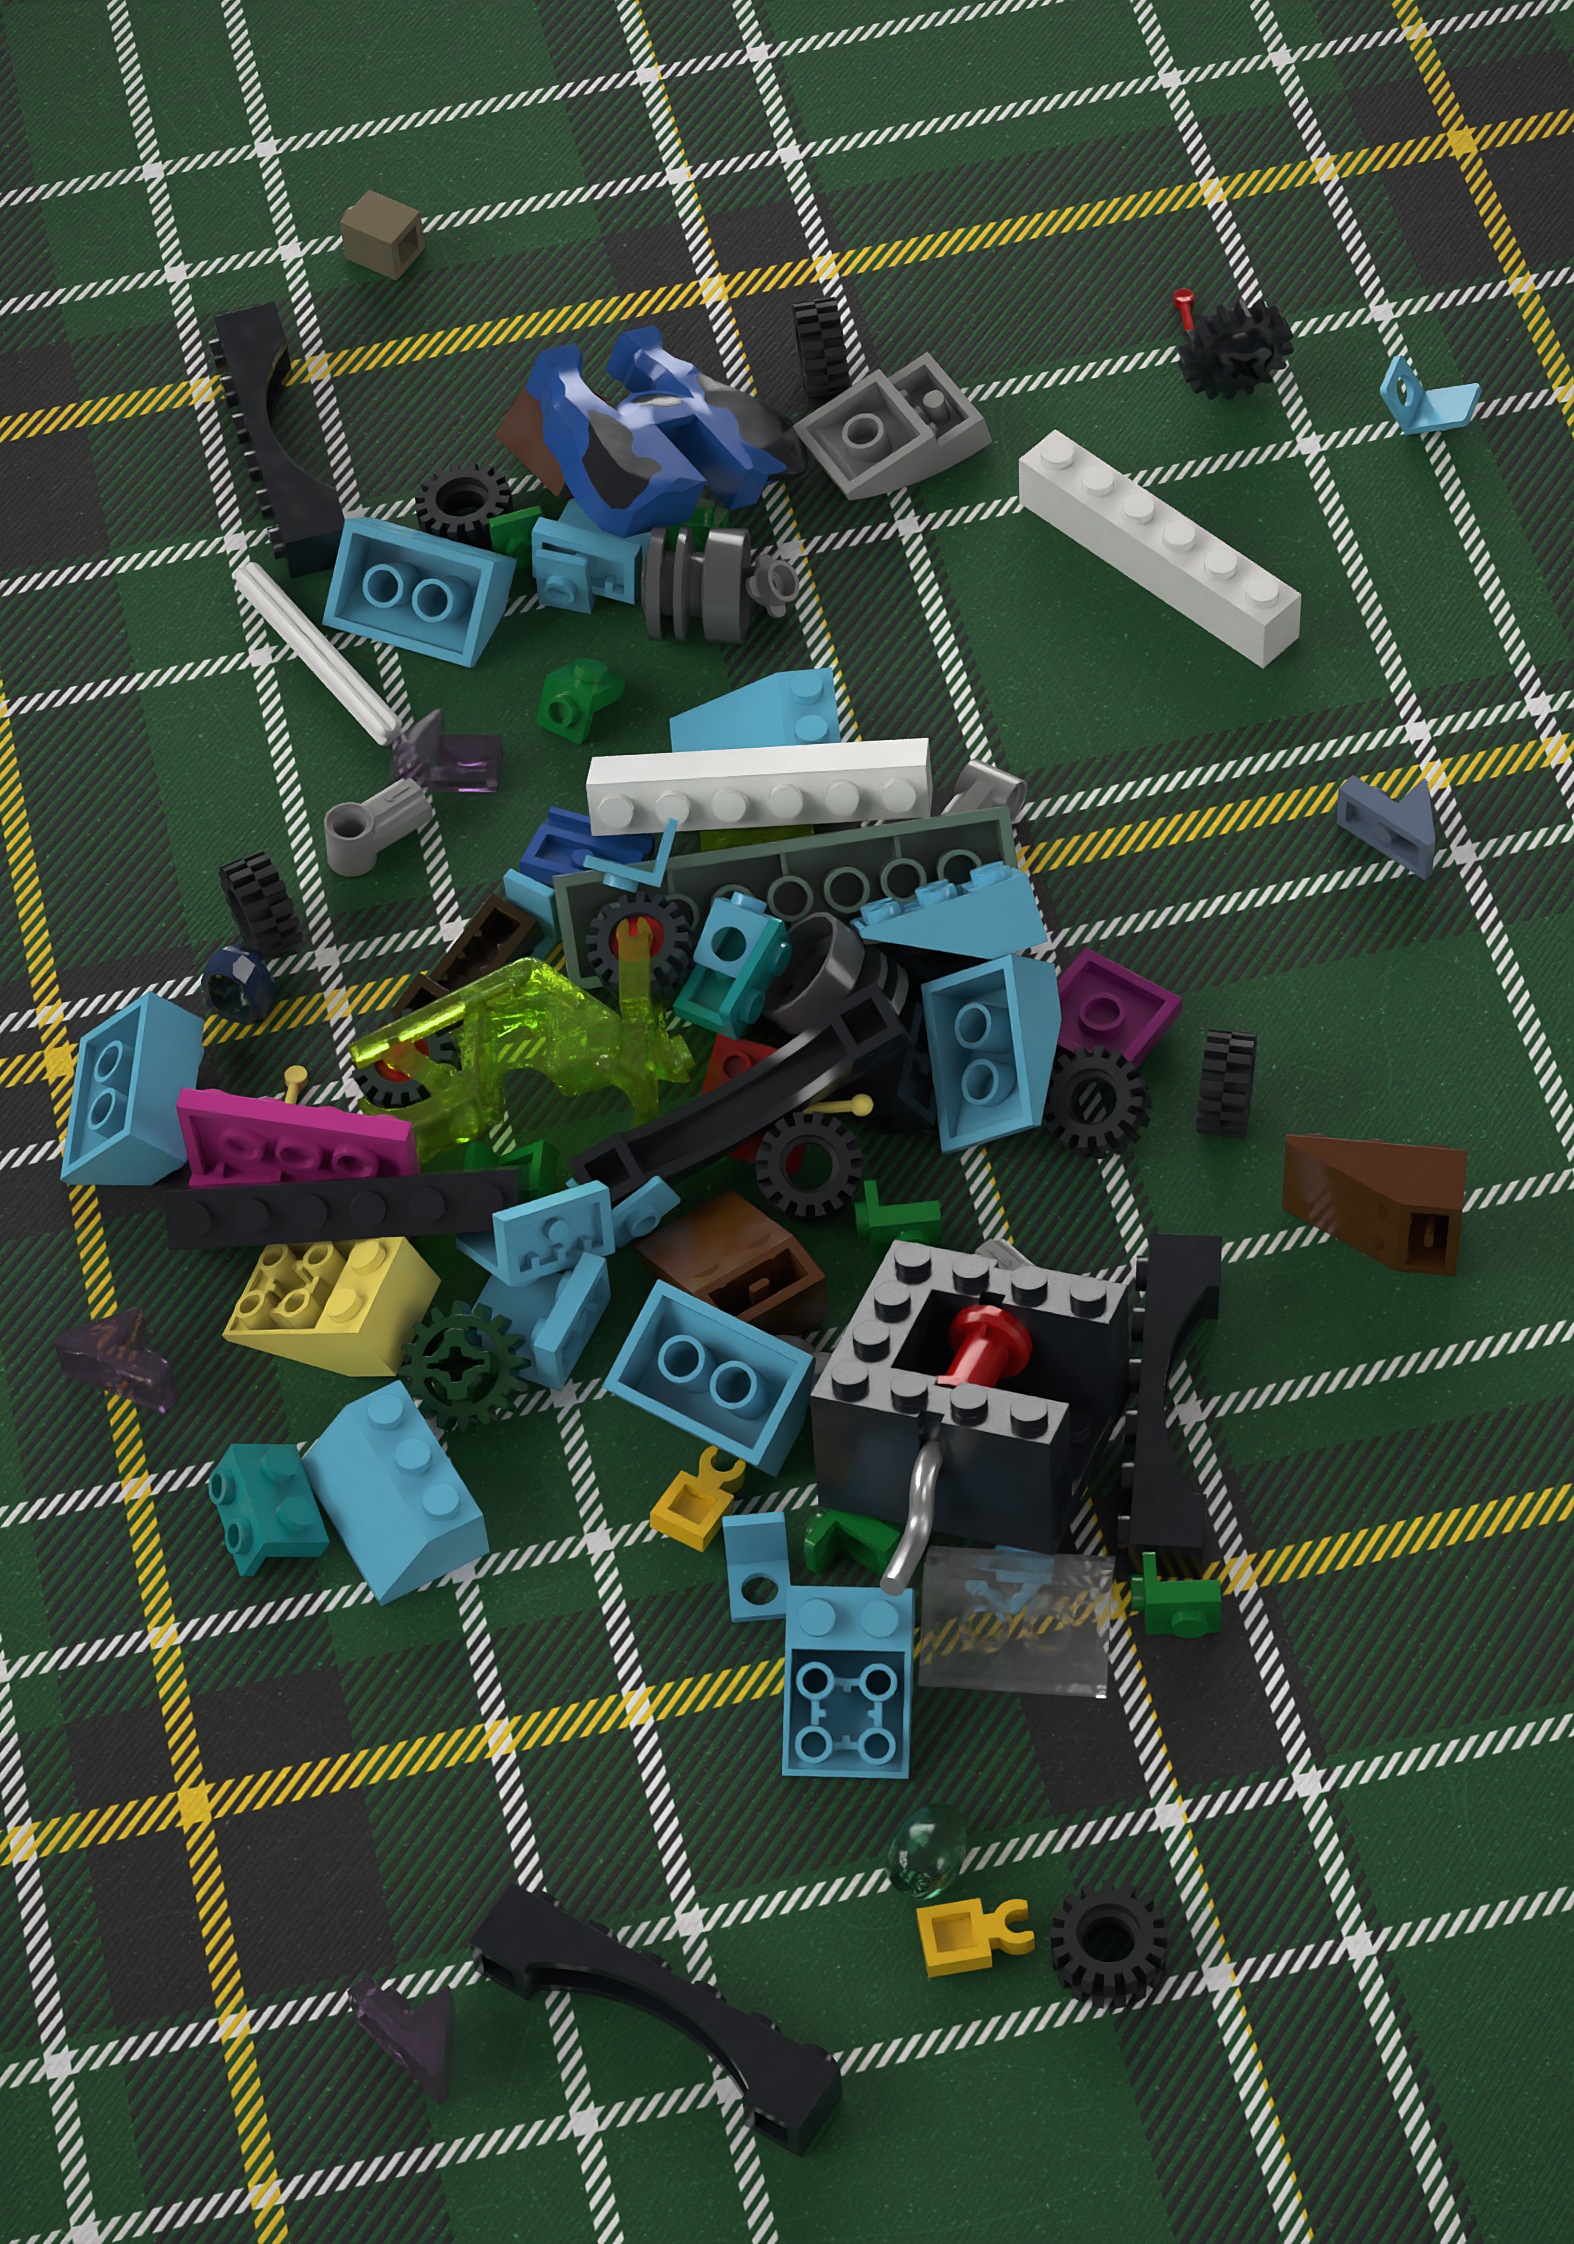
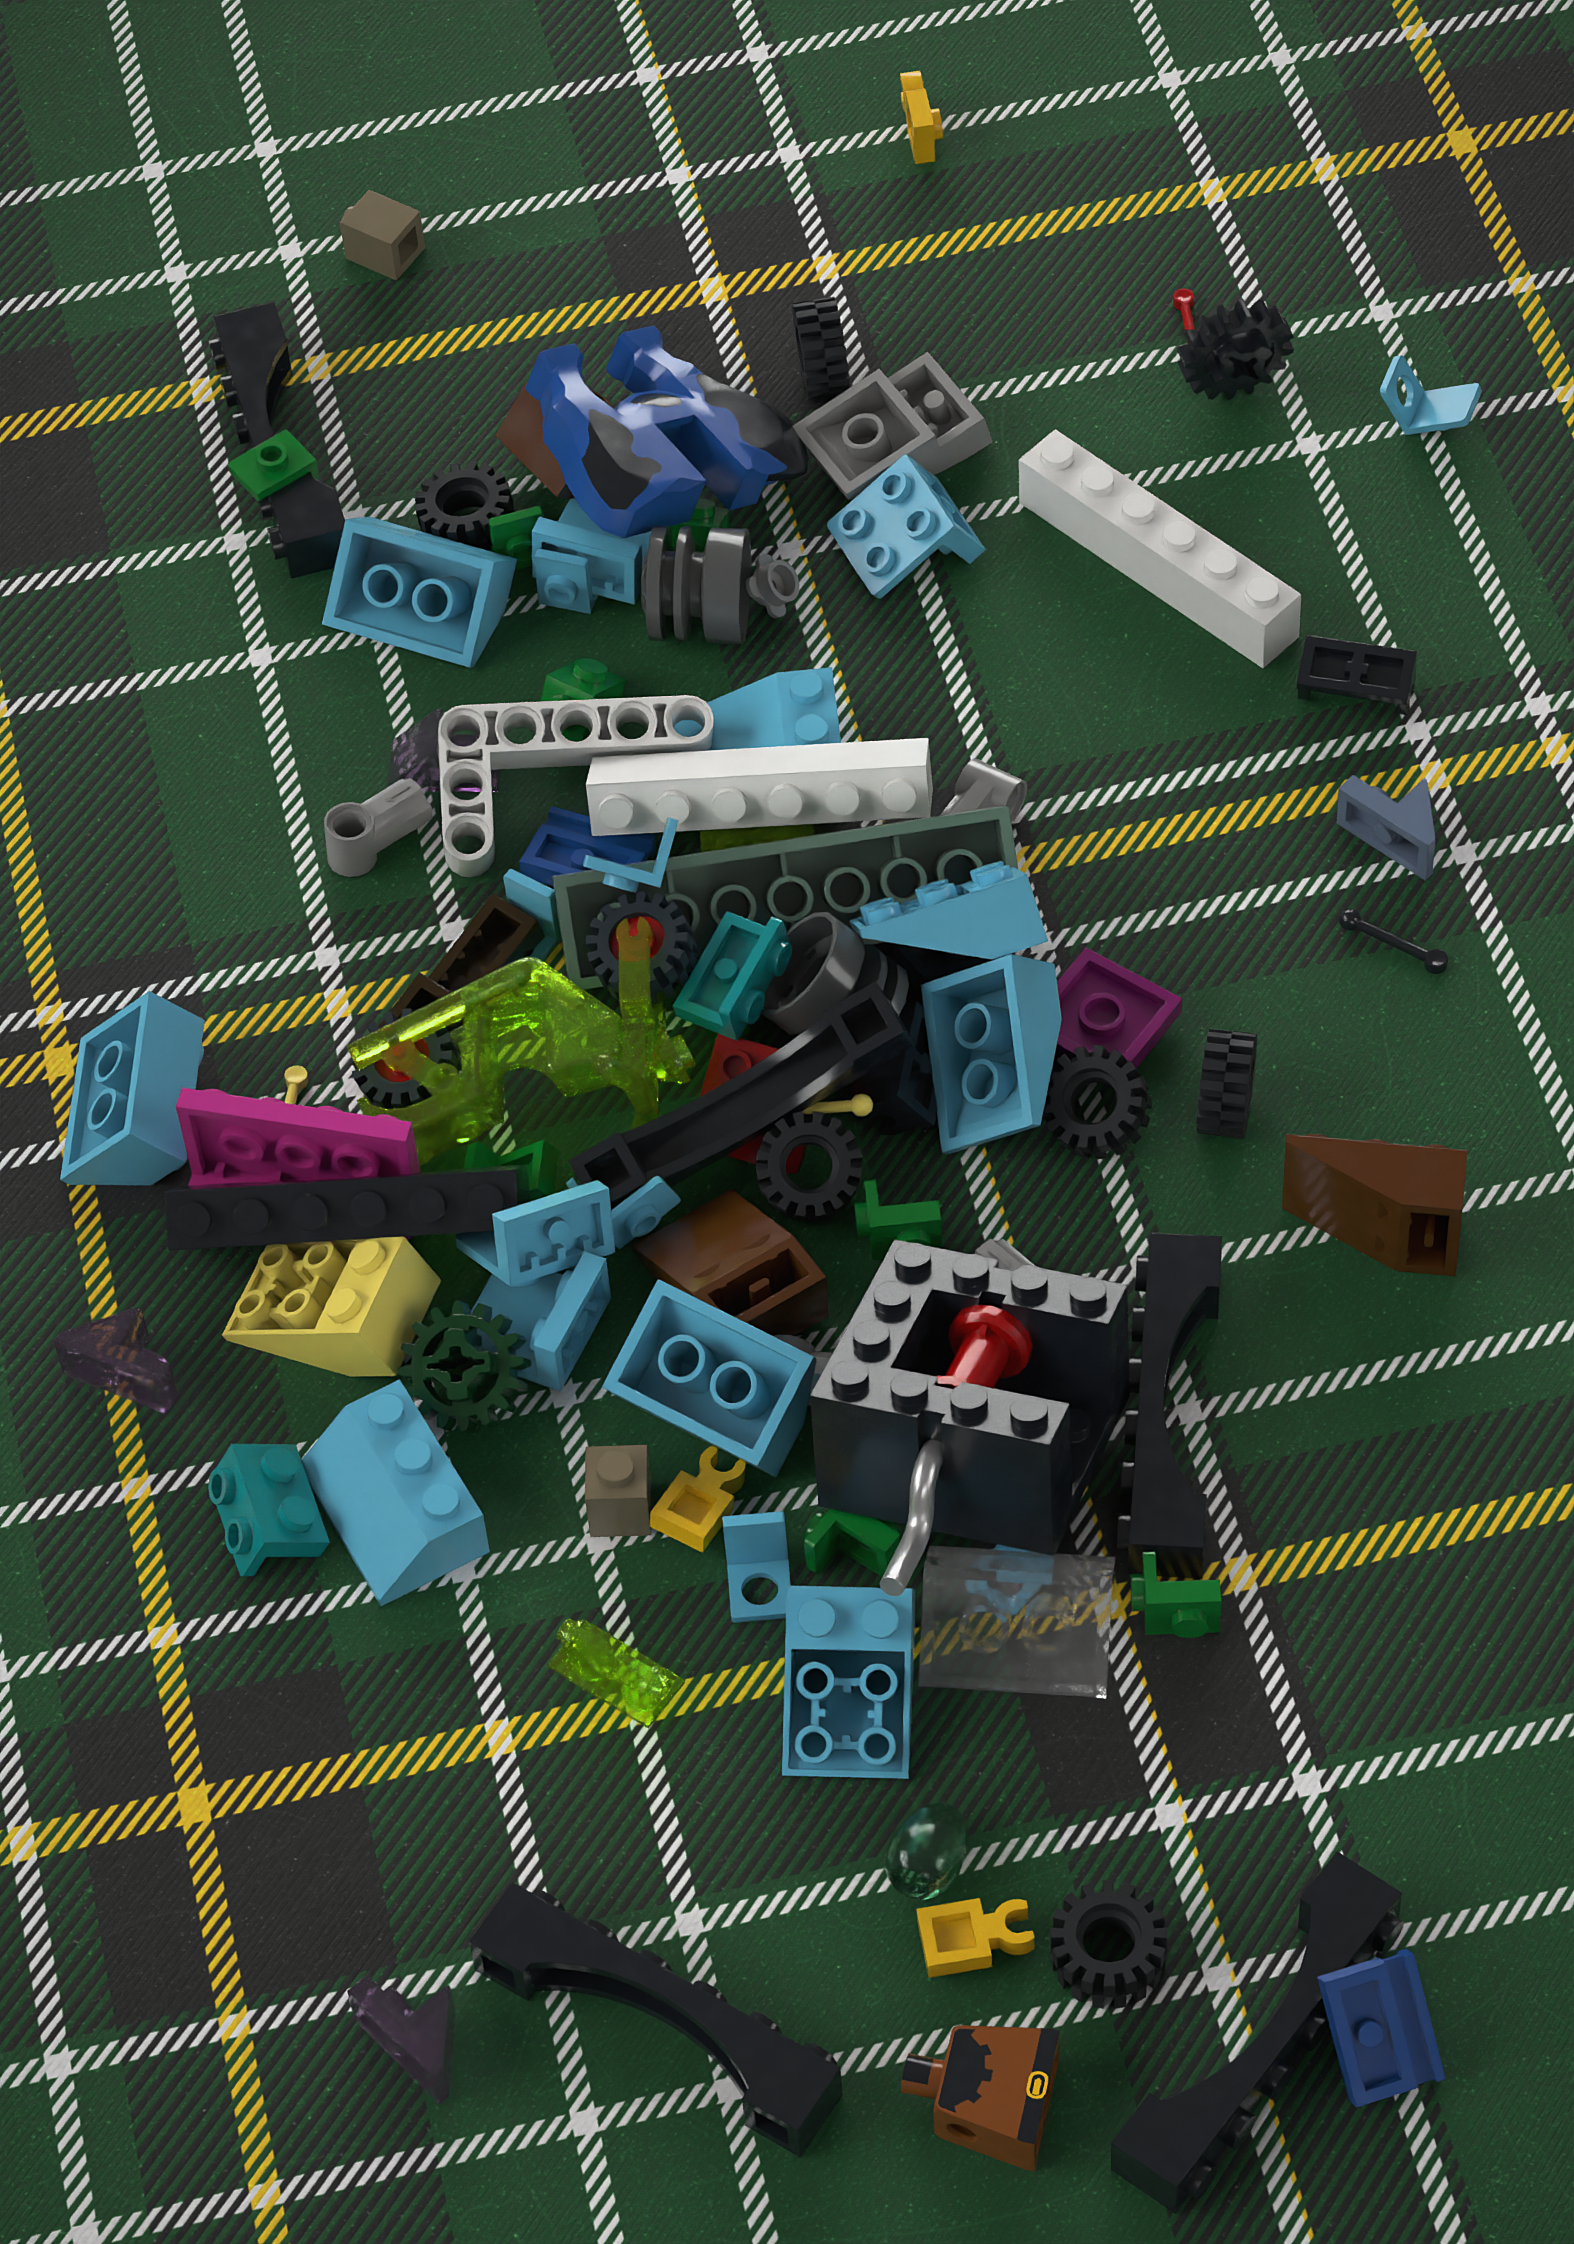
(239, 985): dark blue rock -> none
(260, 904): black tyre -> none
(273, 465): none -> green bracket
(318, 654): white axle -> none
(546, 749): none -> white beam
(614, 1671): none -> clear neon green hinge
(618, 1490): none -> dark tan brick
(741, 913): medium azure bracket -> none
(900, 525): none -> medium azure bracket
(923, 123): none -> yellow plate
(990, 2089): none -> dark orange torso
(1175, 2141): none -> black arch
(1357, 671): none -> black hinge
(1381, 2028): none -> blue plate
(1434, 960): none -> black hinge

